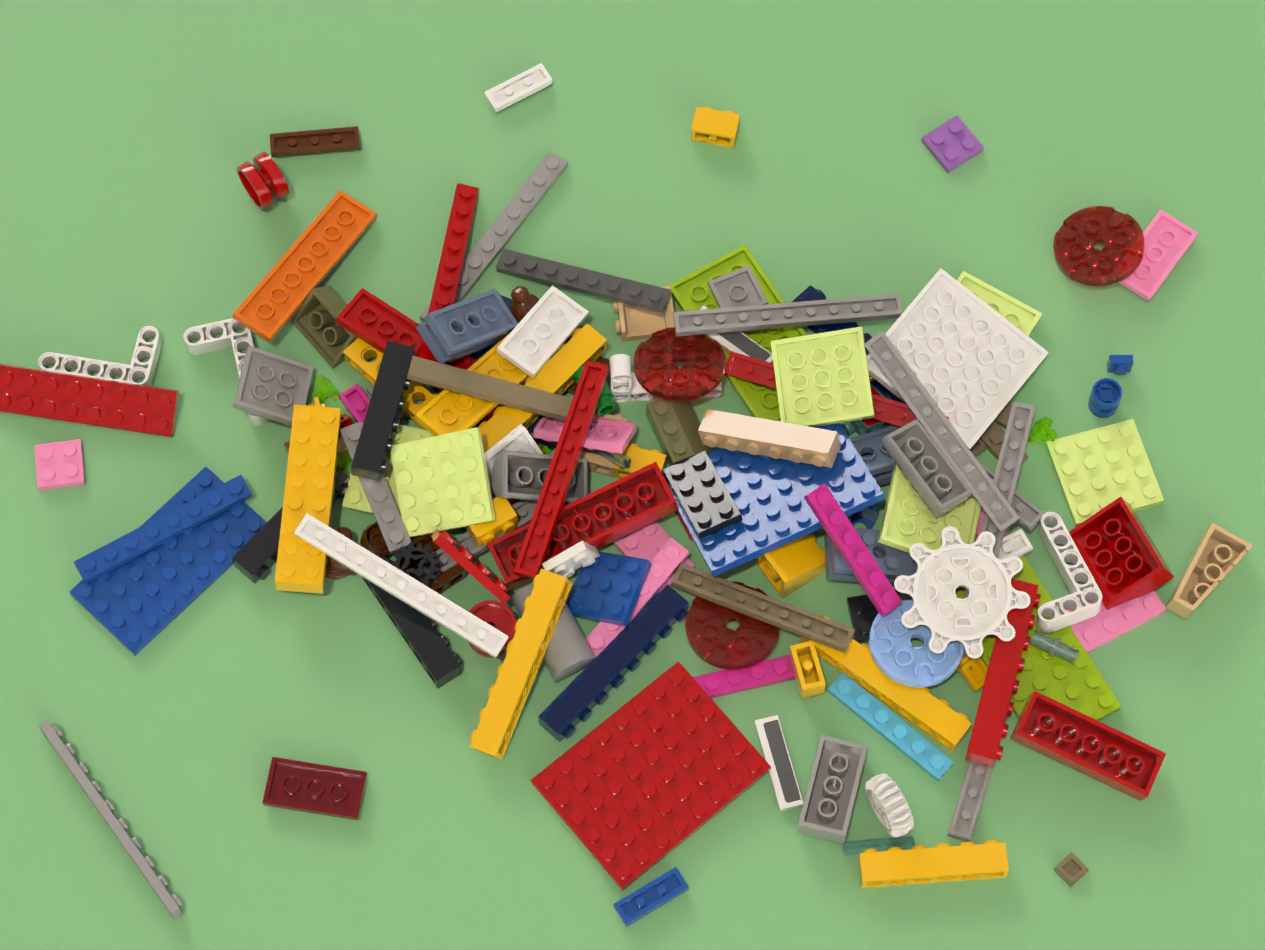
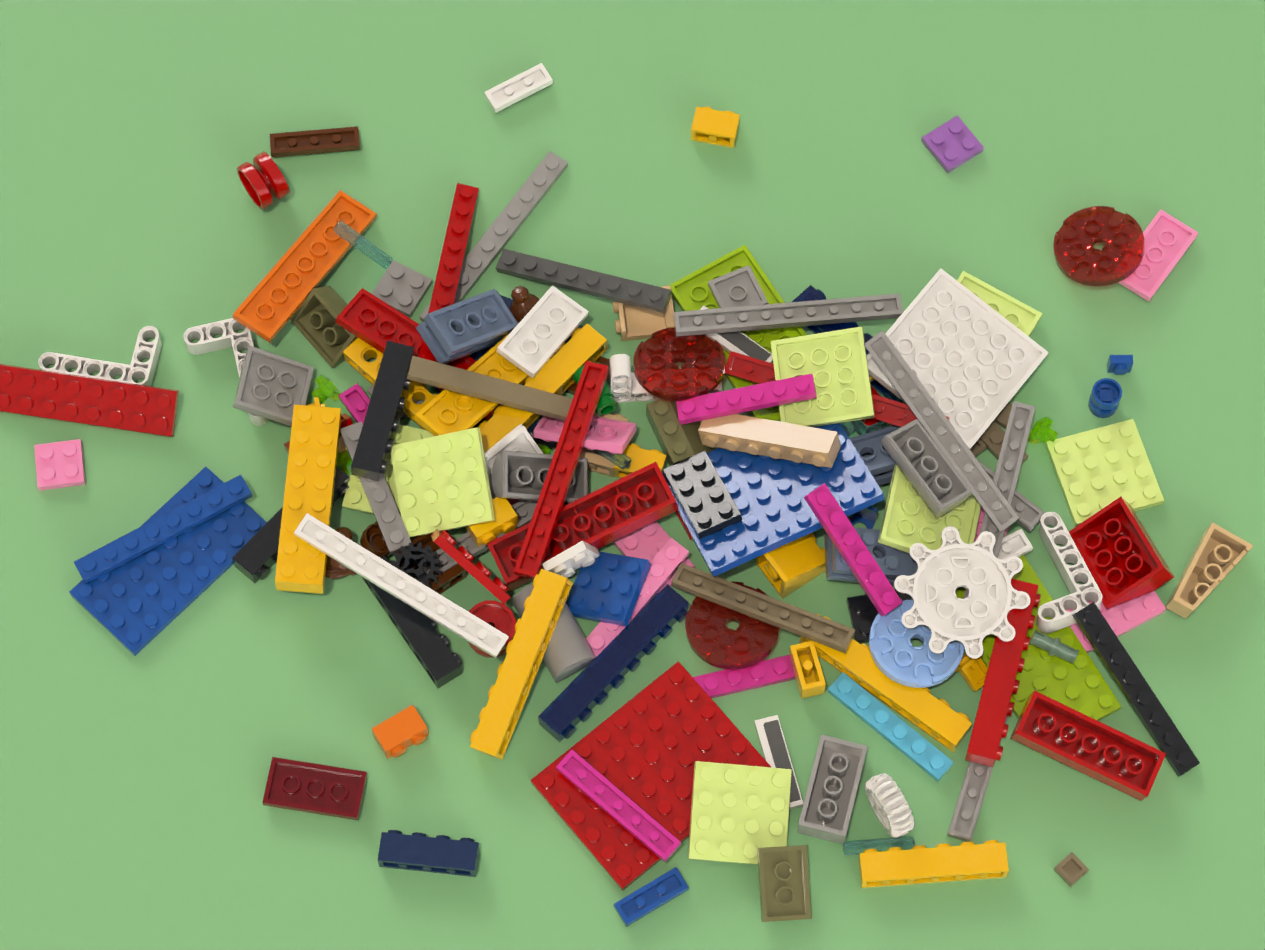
(117, 826): light grey plate -> none
(362, 244): none -> clear light blue axle
(400, 732): none -> orange brick
(402, 288): none -> light grey plate
(428, 853): none -> dark blue brick
(618, 805): none -> dark pink plate
(737, 811): none -> yellowish green plate
(746, 399): none -> dark pink plate
(784, 883): none -> olive plate
(1136, 689): none -> black plate

